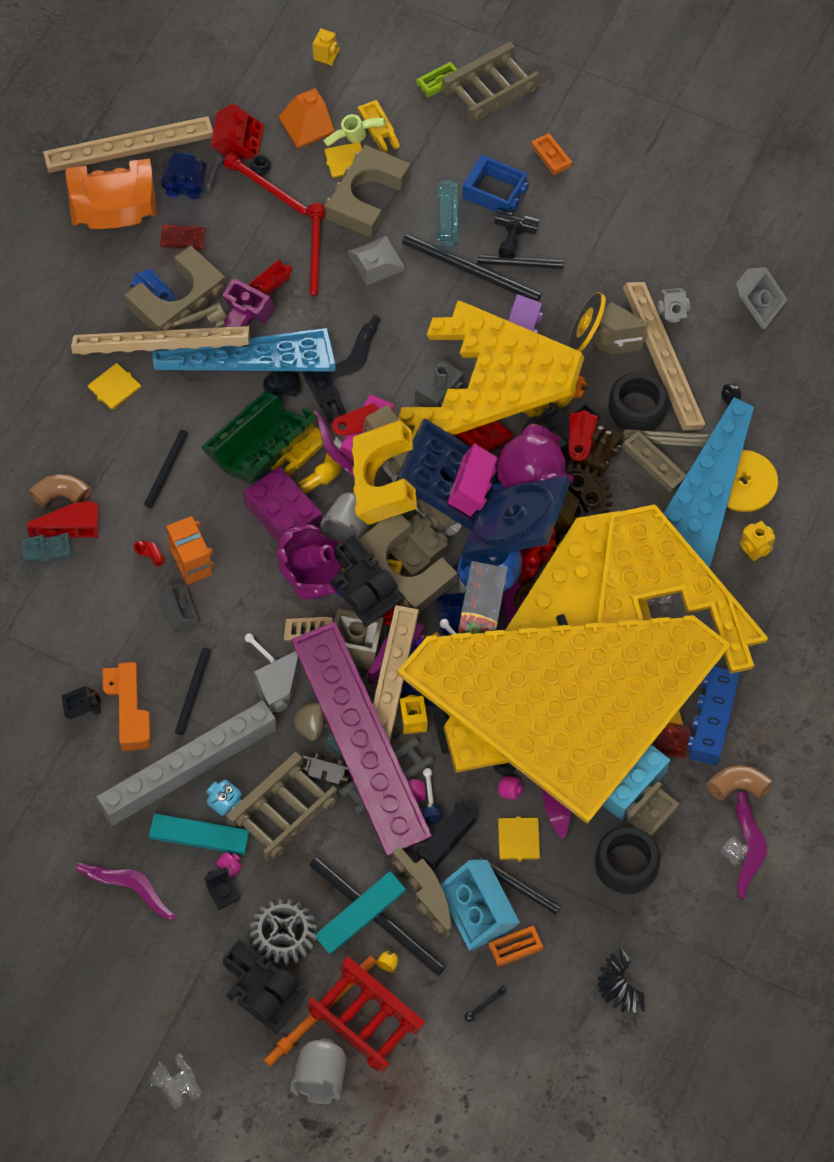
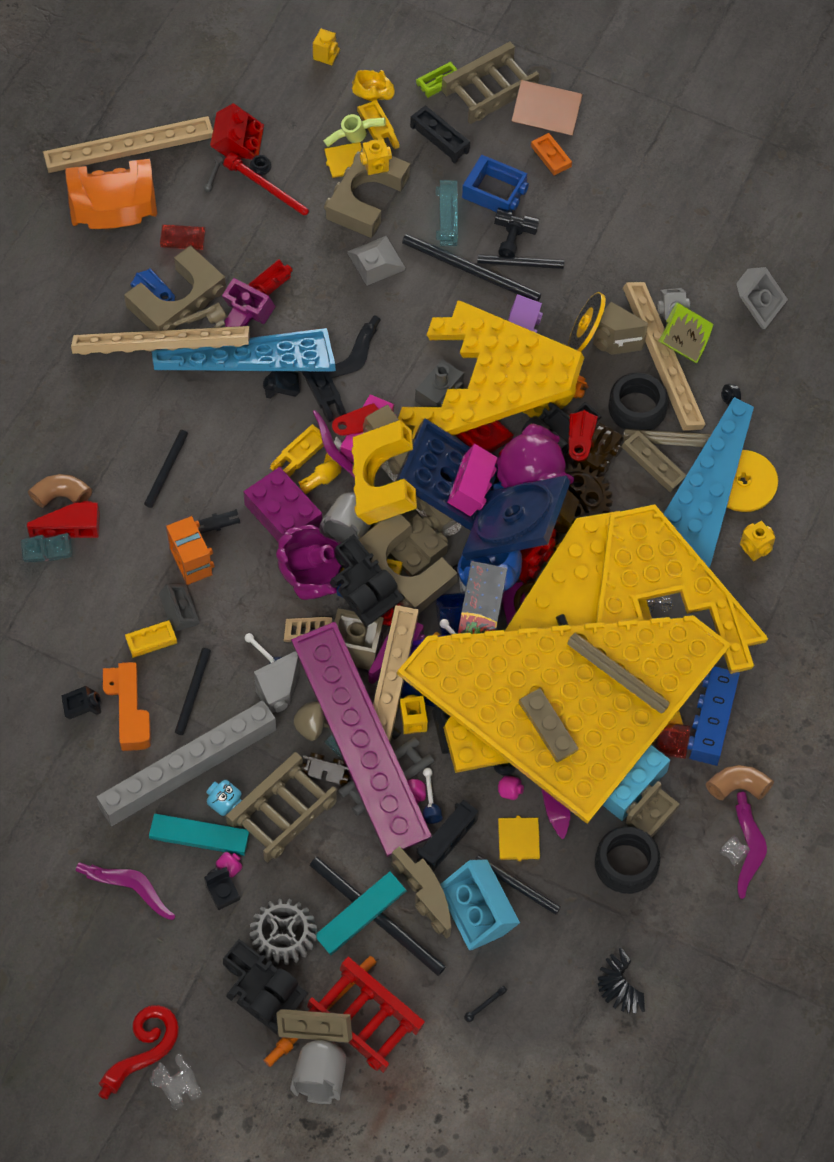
(114, 386): yellow piece -> none
(119, 1071): none -> red plant
(150, 550): red arm -> none
(151, 638): none -> yellow plate
(183, 175): clear blue brick -> none
(219, 521): none -> black pin
(258, 437): dark green slope -> none
(306, 119): orange slope -> none
(314, 1025): none -> dark tan plate
(316, 213): red piece -> none
(372, 85): none -> yellow hair
(375, 156): none -> yellow brick
(388, 961): yellow hinge -> none
(440, 133): none -> black container
(519, 954): orange tile -> none
(547, 107): none -> nougat tile
(548, 725): none -> dark tan plate
(618, 673): none -> dark tan axle
(686, 333): none -> slope

